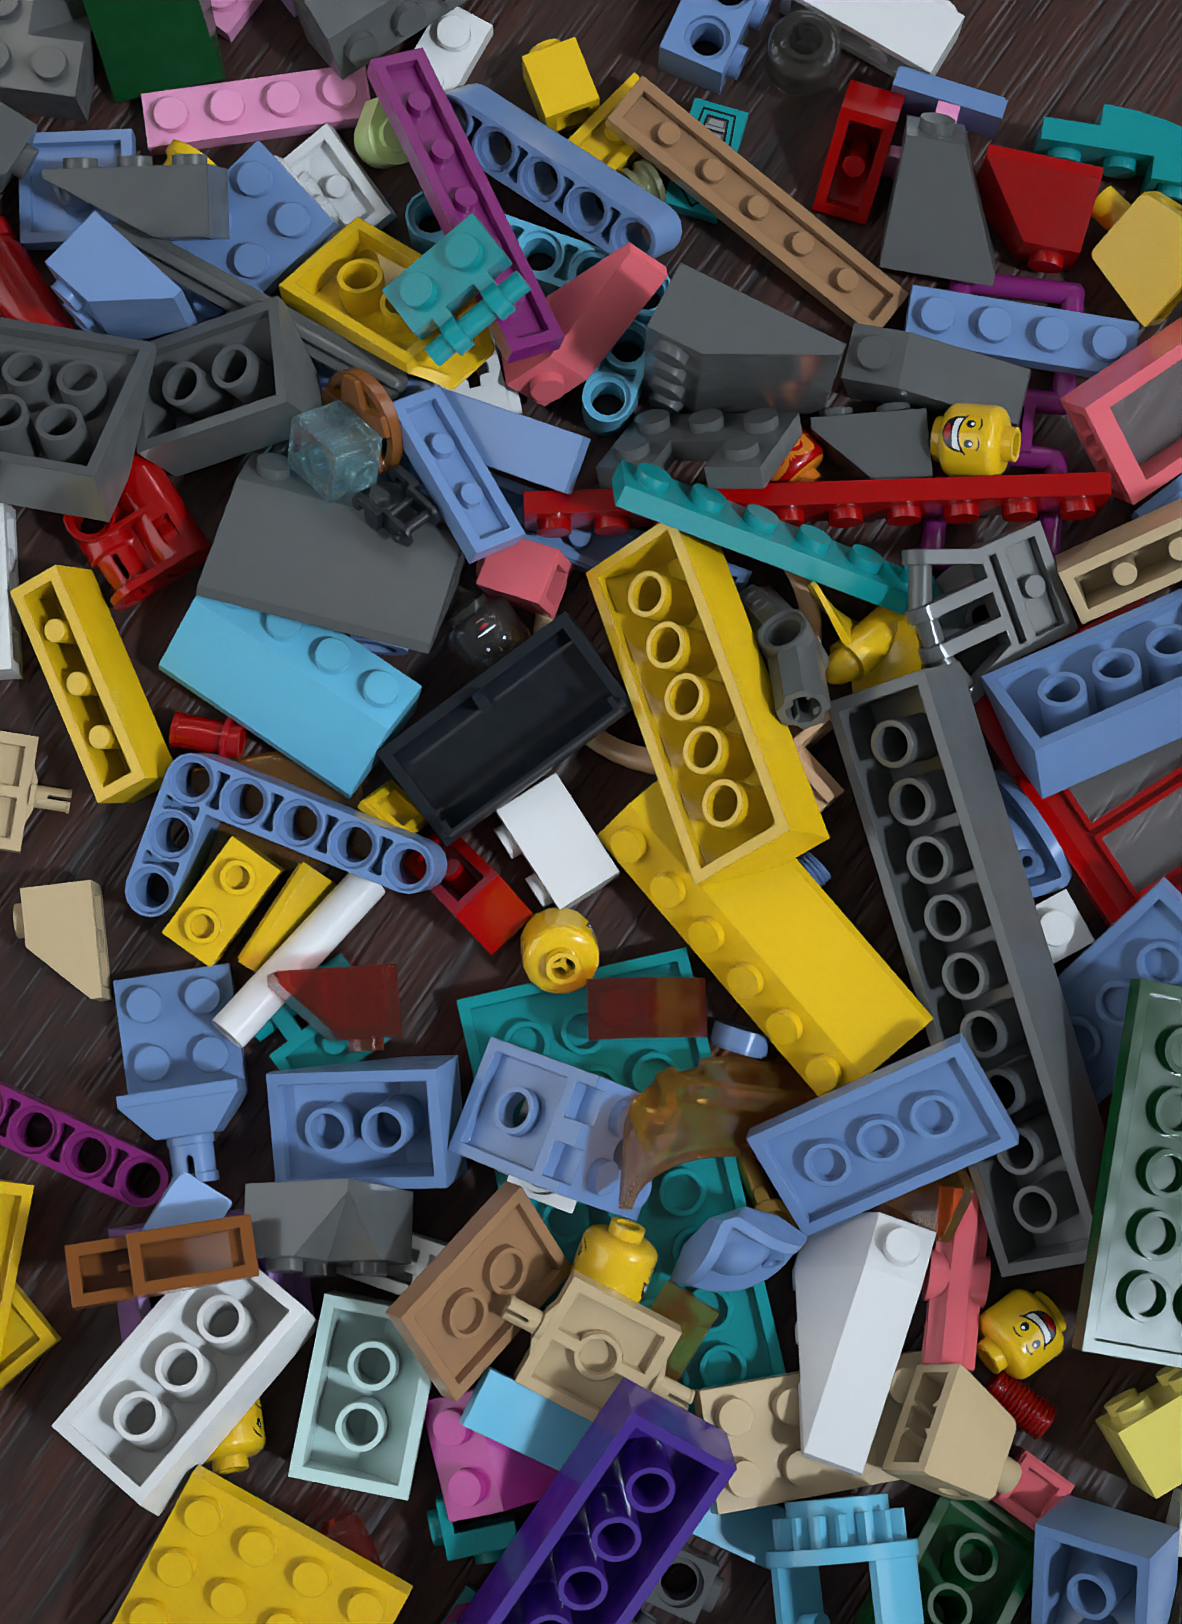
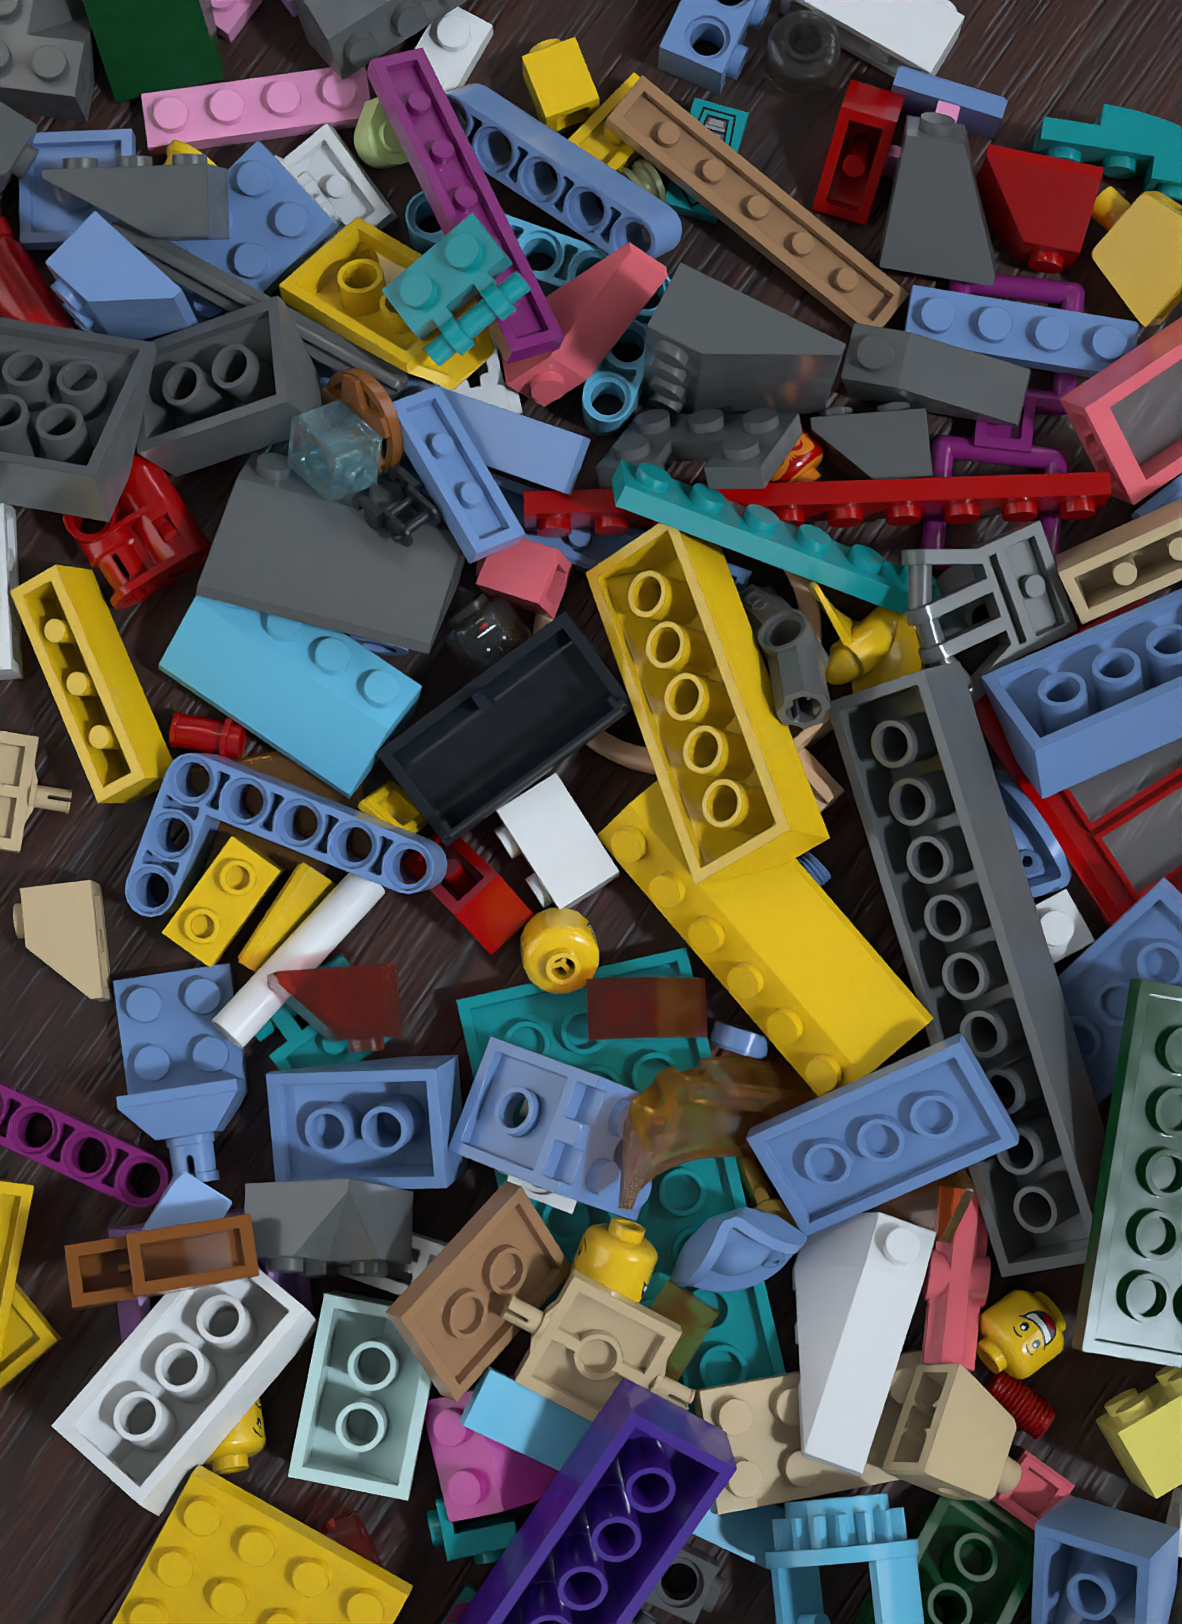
(974, 440): yellow head -> none

